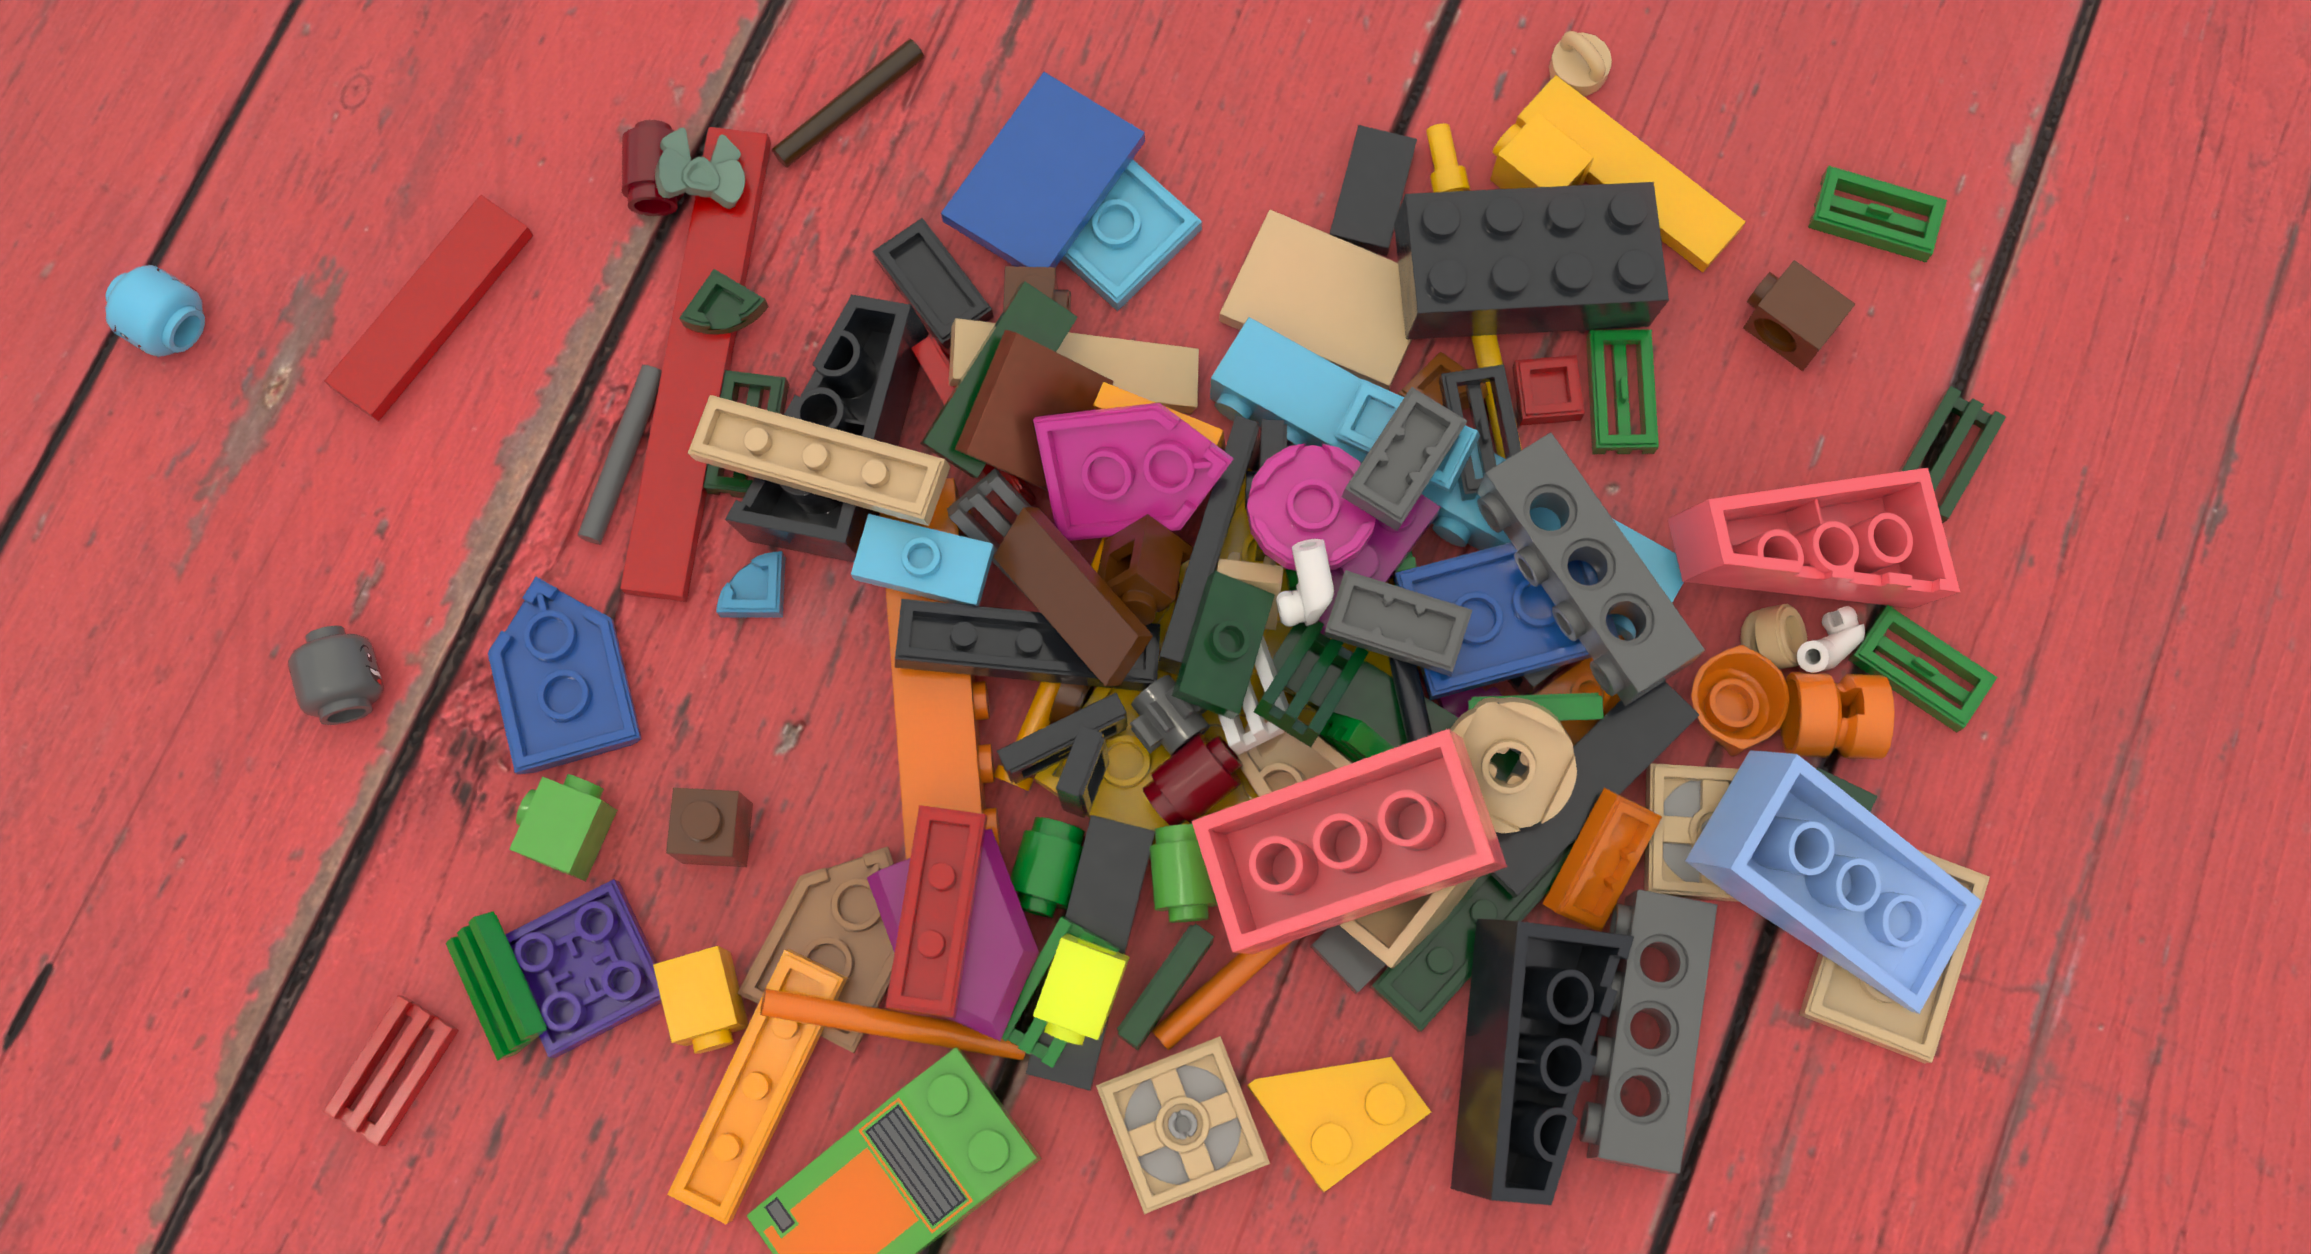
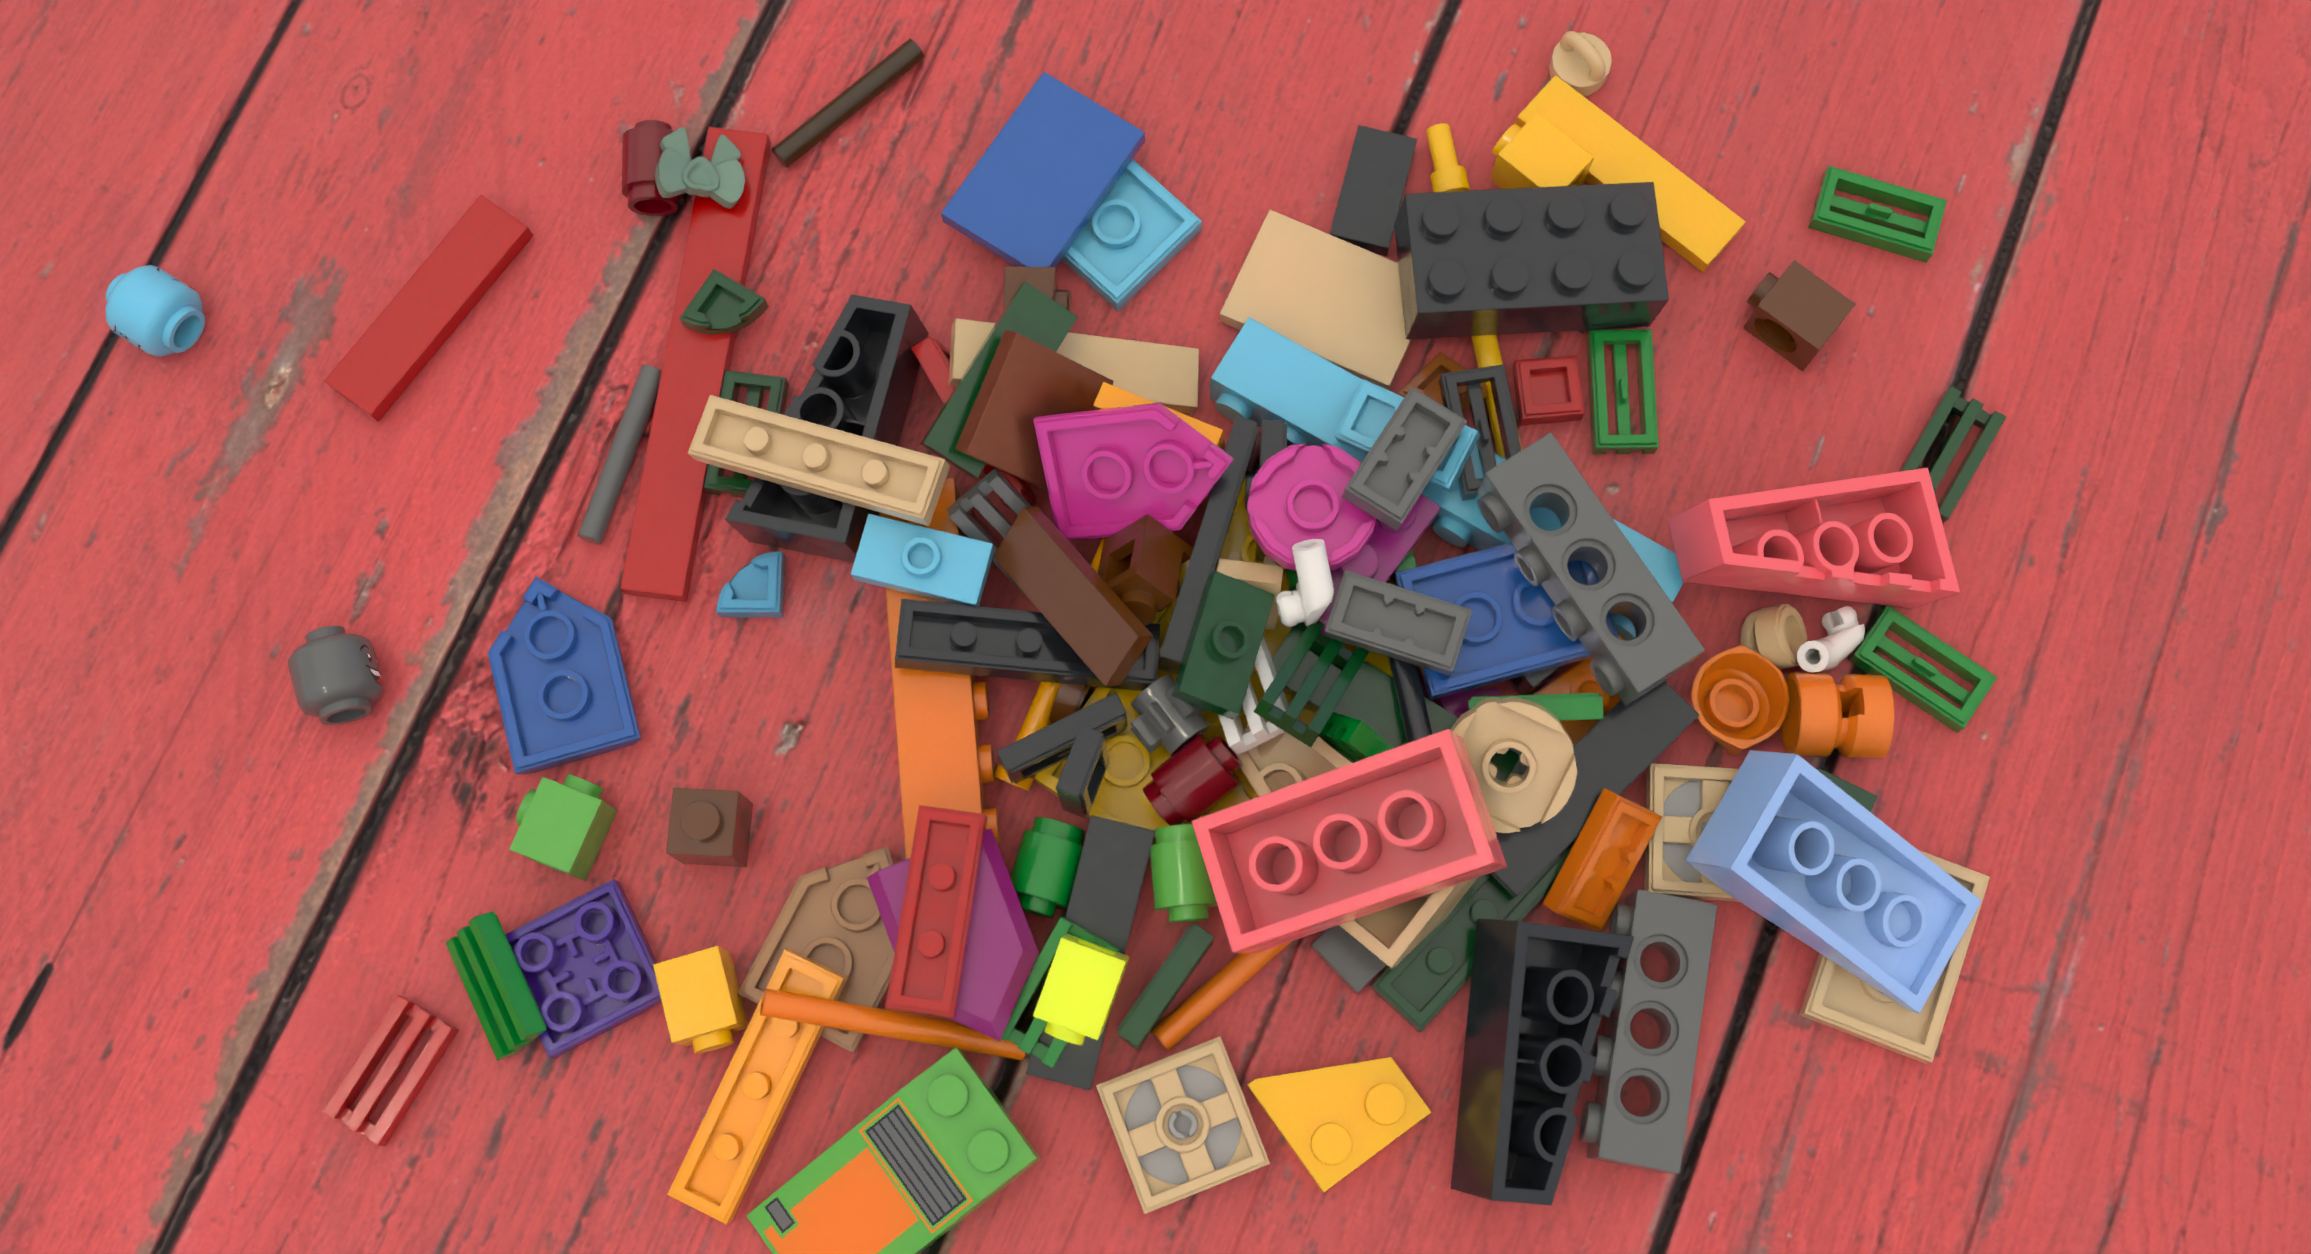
(931, 280): black tile -> none

